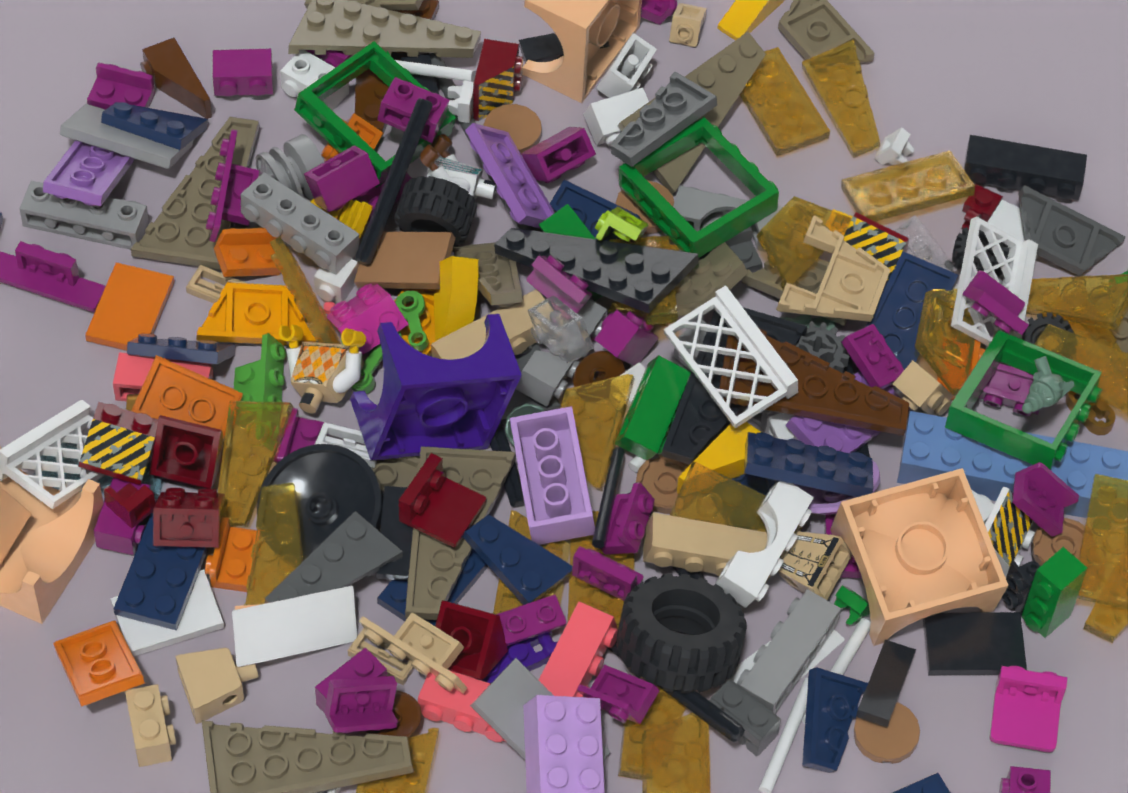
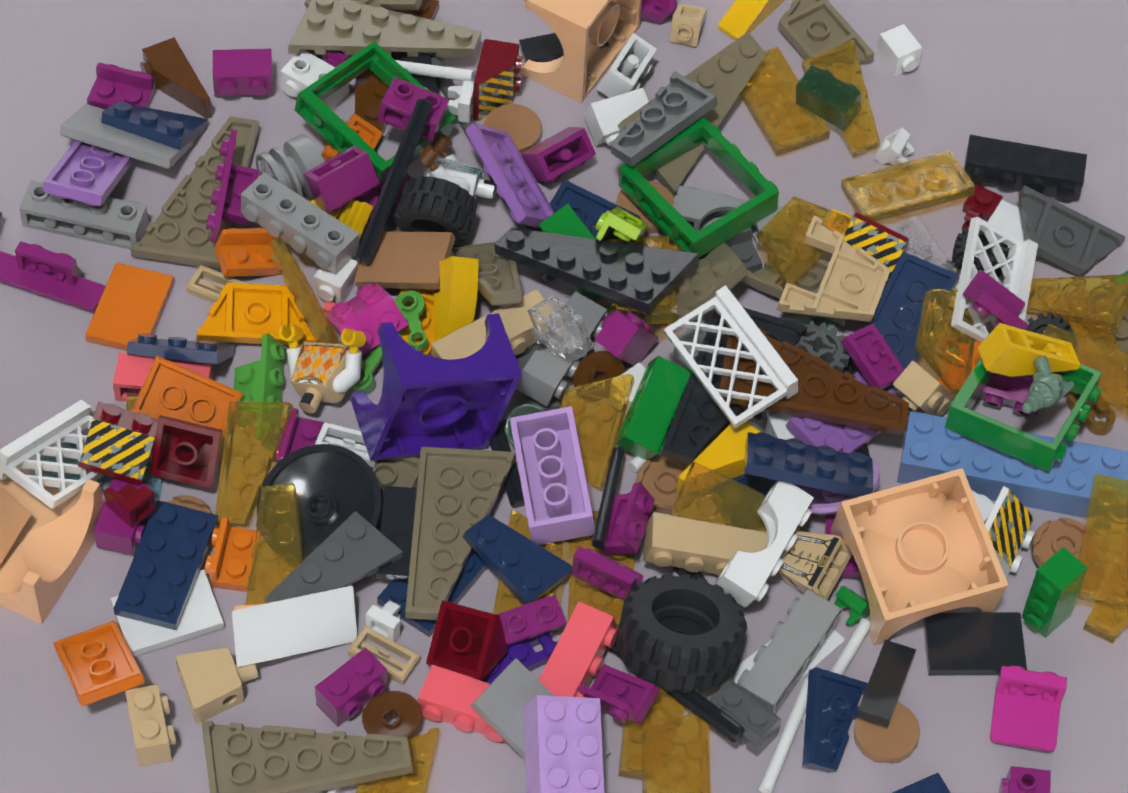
(187, 518): dark red bracket -> none
(361, 704): magenta bracket -> none
(385, 620): none -> white tile
(422, 644): tan bracket -> none
(439, 504): dark red bracket -> none
(552, 280): magenta bracket -> none
(828, 97): none -> clear green brick
(899, 50): none -> white brick
(1013, 352): none -> yellow slope
(1019, 585): black hinge -> none
(1043, 497): magenta bracket -> none

